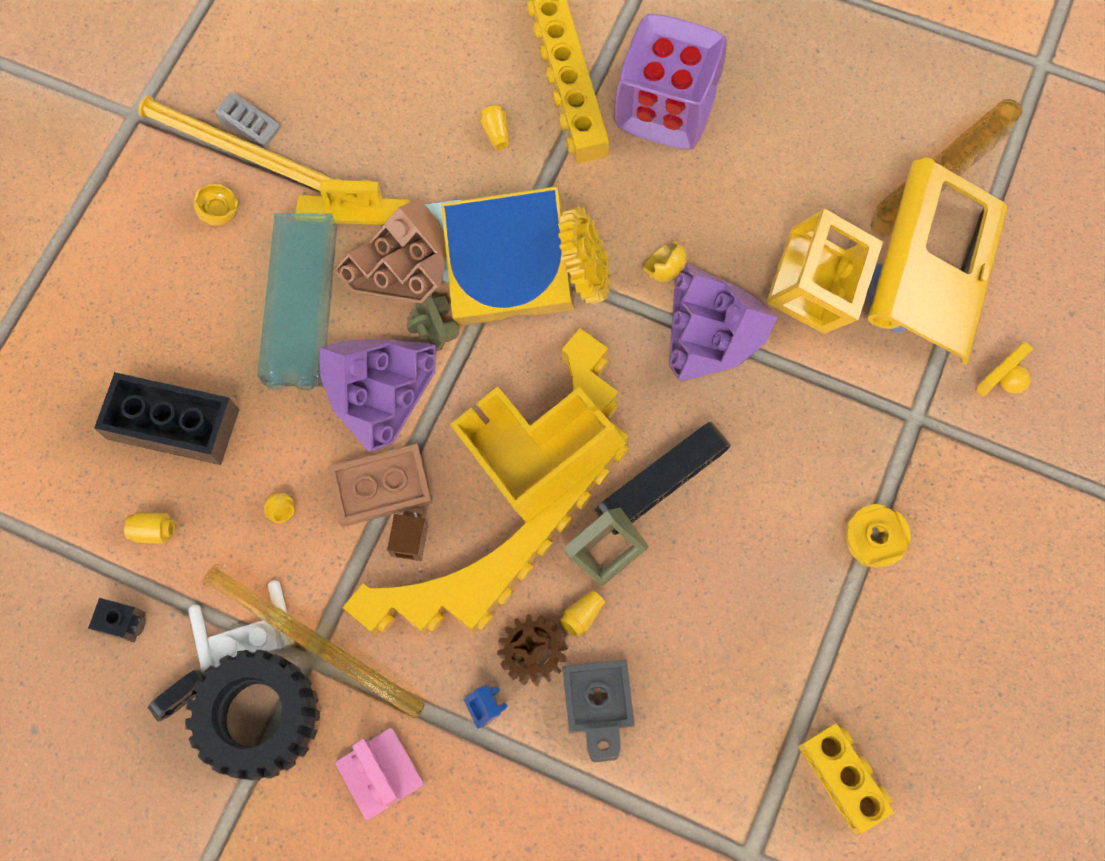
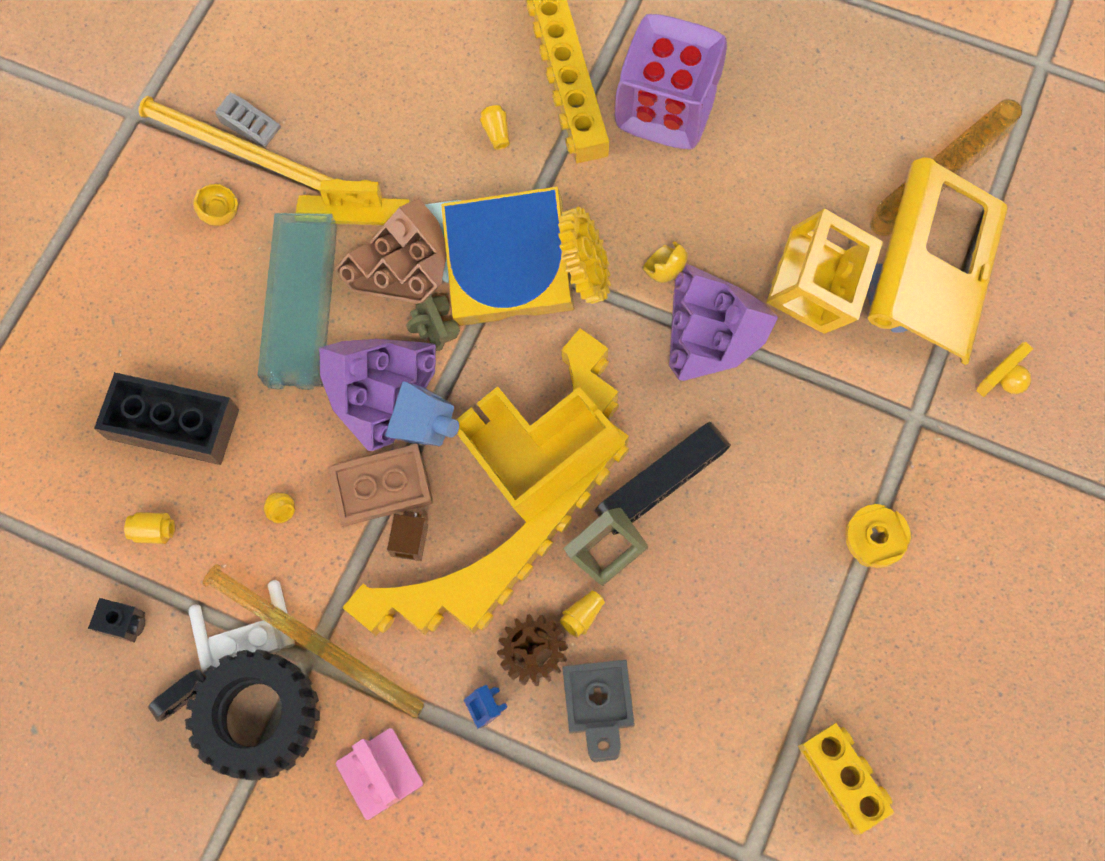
(421, 417): none -> medium blue torso

